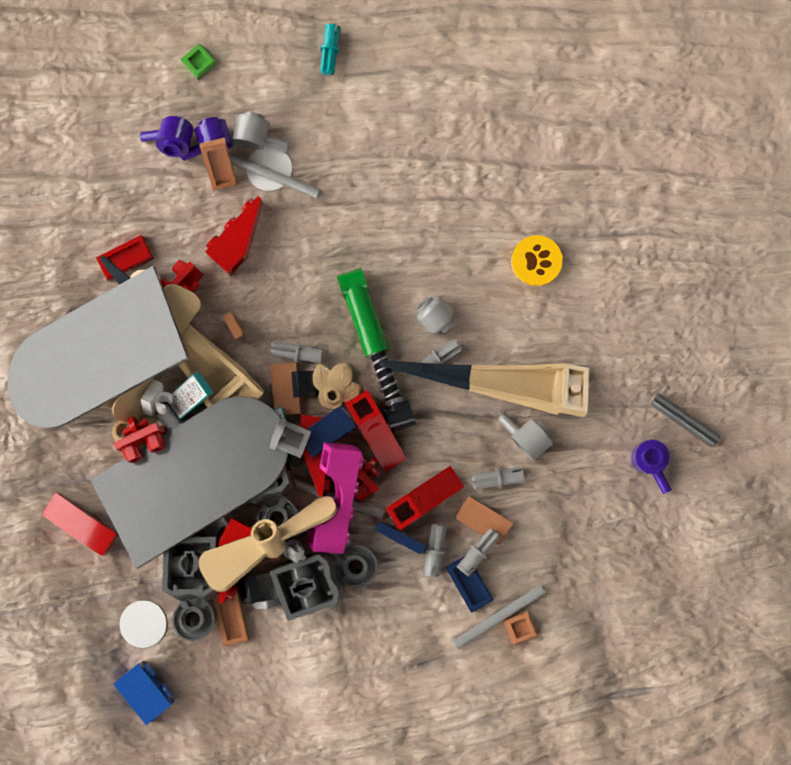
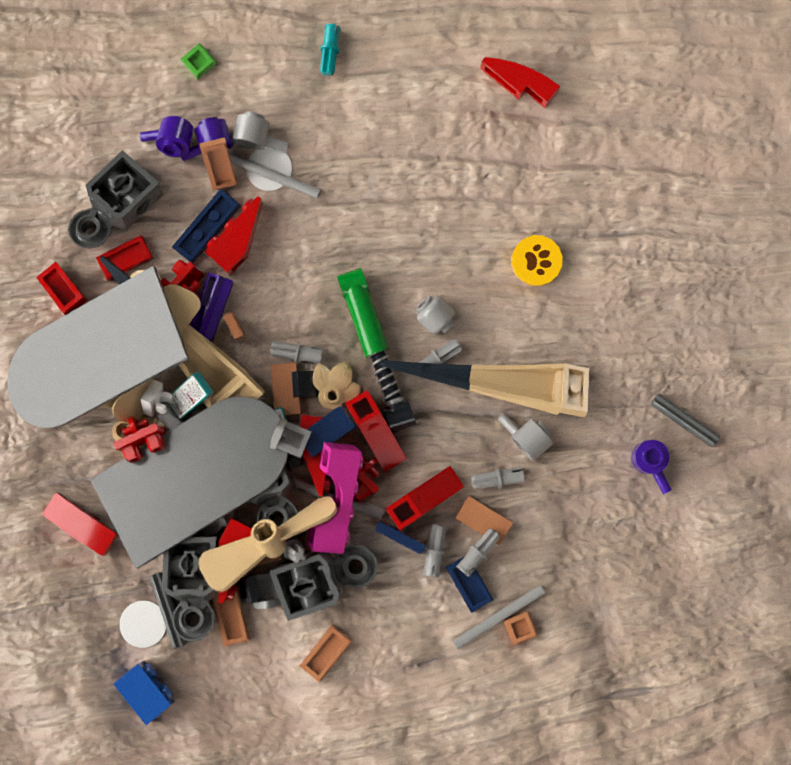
(61, 289): none -> red slope
(118, 200): none -> dark grey brick
(167, 609): none -> dark grey axle
(206, 226): none -> dark blue tile
(212, 305): none -> dark purple piece
(325, 653): none -> nougat tile
(520, 80): none -> red slope

